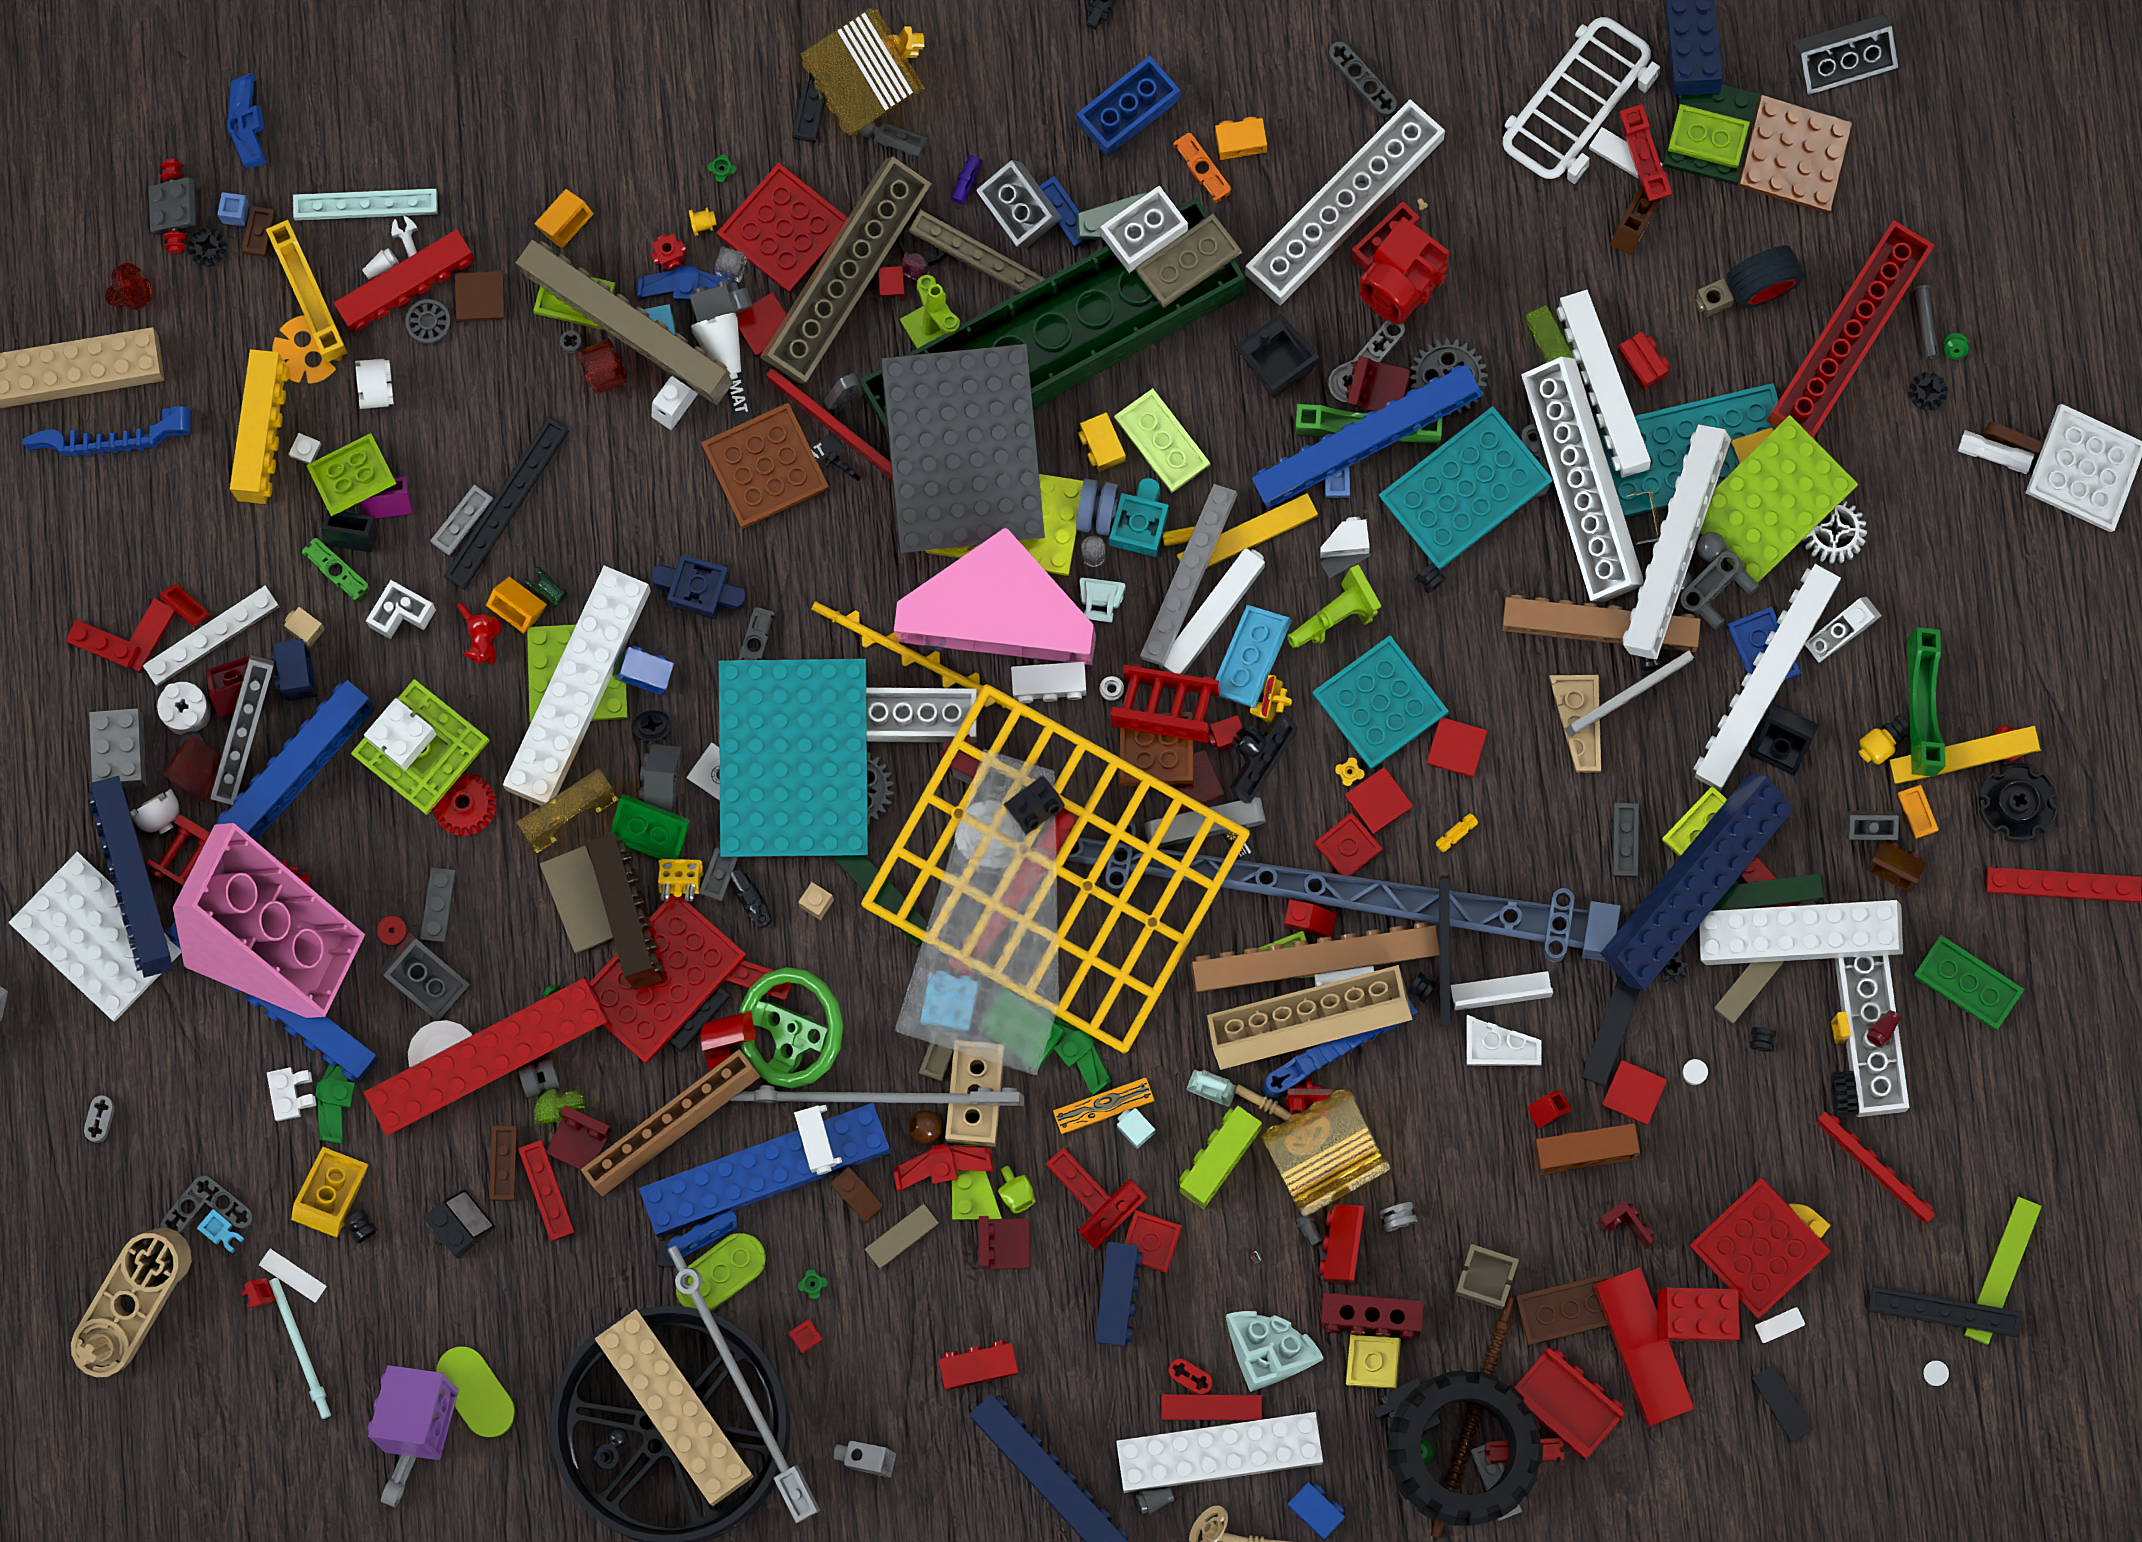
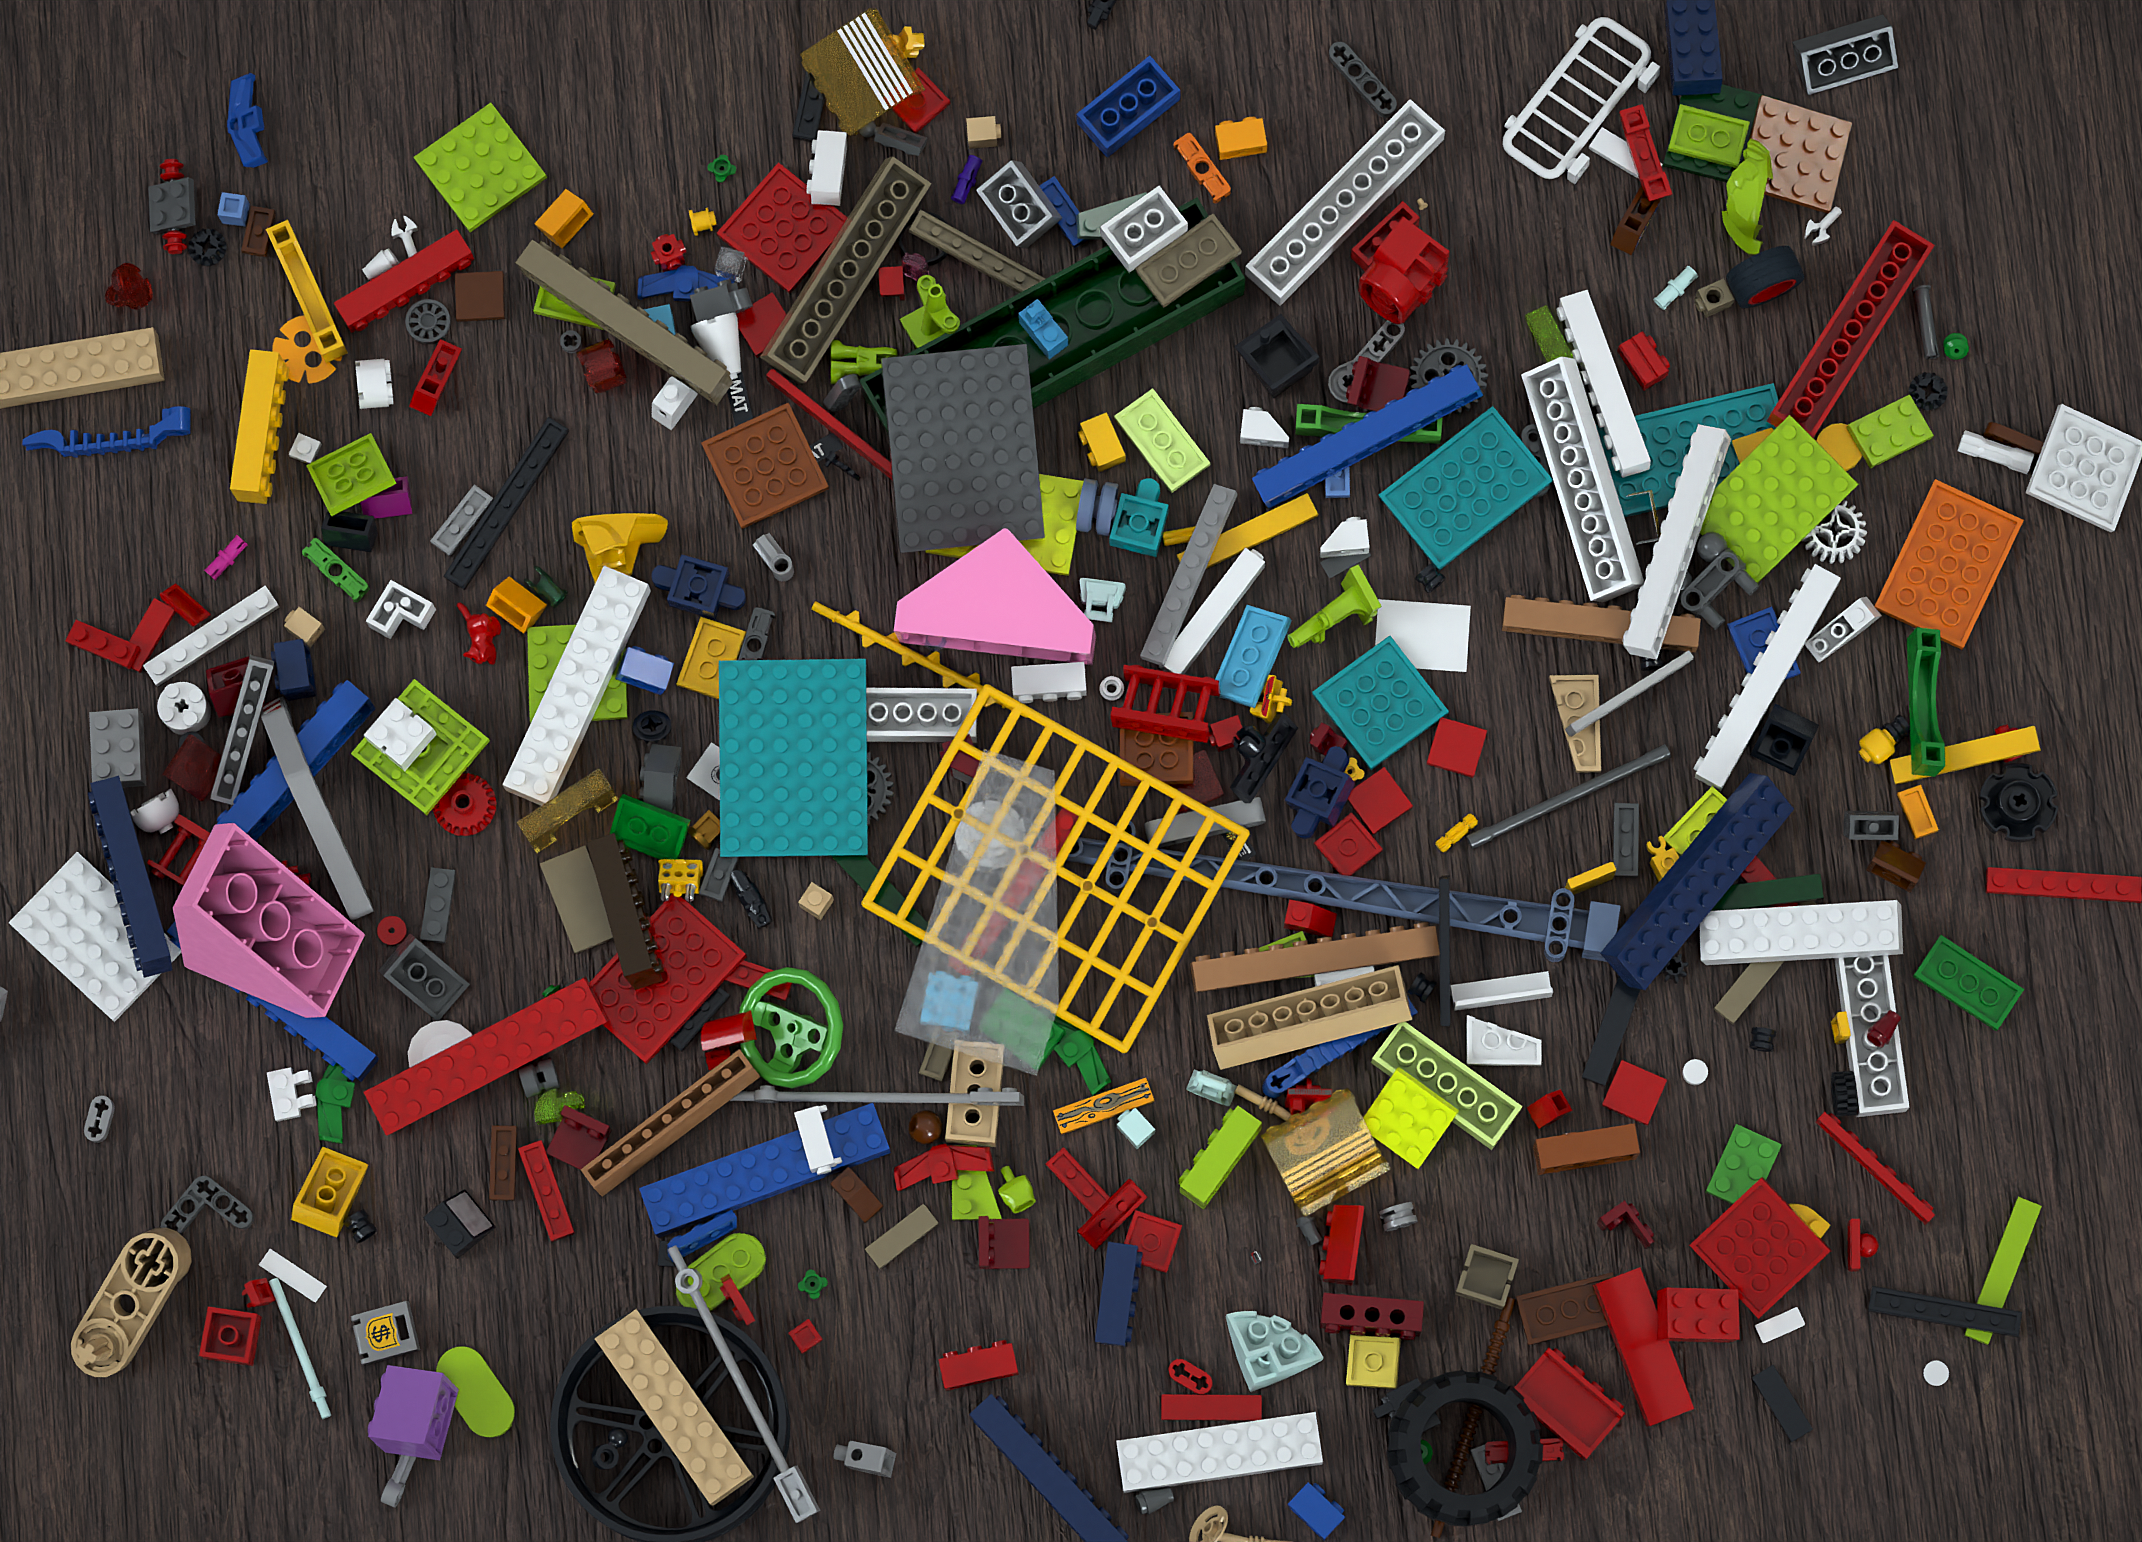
(217, 1229): medium azure plate -> none
(226, 557): none -> dark pink pin
(230, 1336): none -> red brick
(313, 808): none -> light grey beam
(365, 204): light aqua plate -> none
(380, 1335): none -> light grey container
(435, 377): none -> red slope
(480, 167): none -> lime plate
(616, 539): none -> yellow piece
(705, 830): none -> pearl gold tile
(709, 645): none -> yellow tile
(741, 1309): none -> red plate
(774, 556): none -> light grey piece
(827, 167): none -> white brick
(866, 359): none -> lime piece
(922, 108): none -> red tile
(983, 132): none -> tan brick
(1034, 805): black bracket -> none
(1043, 329): none -> dark azure hinge
(1093, 551): clear brick -> none
(1262, 429): none -> white slope
(1310, 791): none -> dark blue brick
(1324, 738): none -> dark red bracket
(1409, 1117): none -> neon yellow plate
(1427, 633): none -> white sticker
(1483, 1107): none -> yellowish green brick
(1488, 833): none -> dark grey piece
(1591, 878): none -> yellow tile
(1663, 859): none -> yellow brick
(1675, 287): none -> light aqua pin
(1742, 1164): none -> bright green plate
(1746, 196): none -> lime animal
(1822, 226): none -> white bar
(1840, 445): none -> yellow tile
(1859, 1245): none -> red tile
(1889, 431): none -> lime plate
(1948, 563): none -> orange plate

